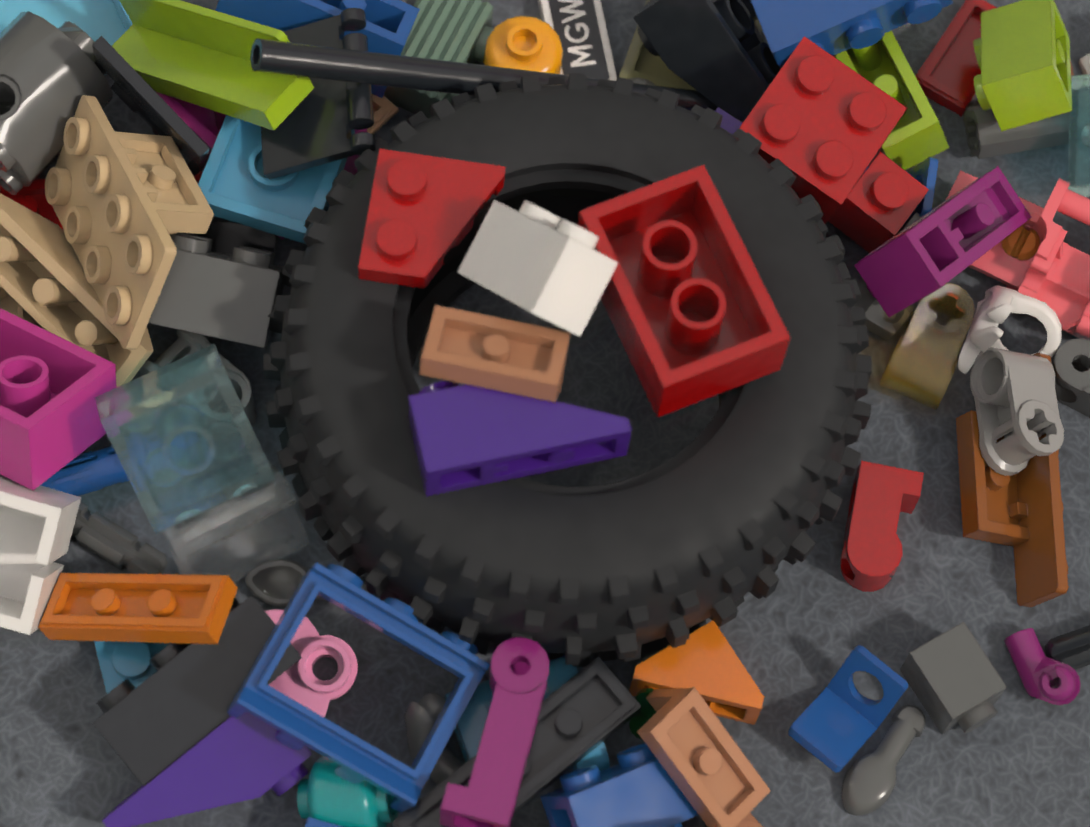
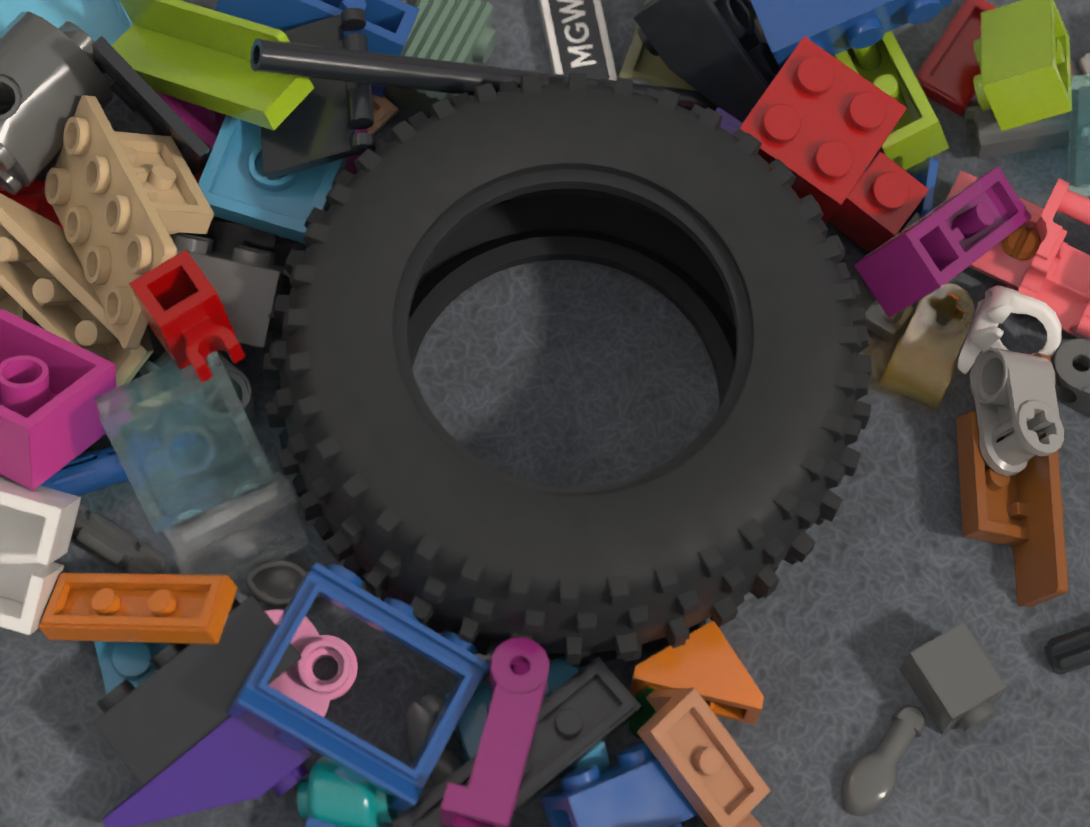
(186, 314): none -> red brick
(420, 213): red wing -> none
(490, 436): dark purple slope -> none
(495, 353): nougat panel -> none
(524, 45): light orange head -> none
(539, 266): white brick -> none
(685, 292): red brick -> none
(843, 718): blue bracket -> none
(870, 539): red leg -> none
(1041, 675): magenta arm -> none

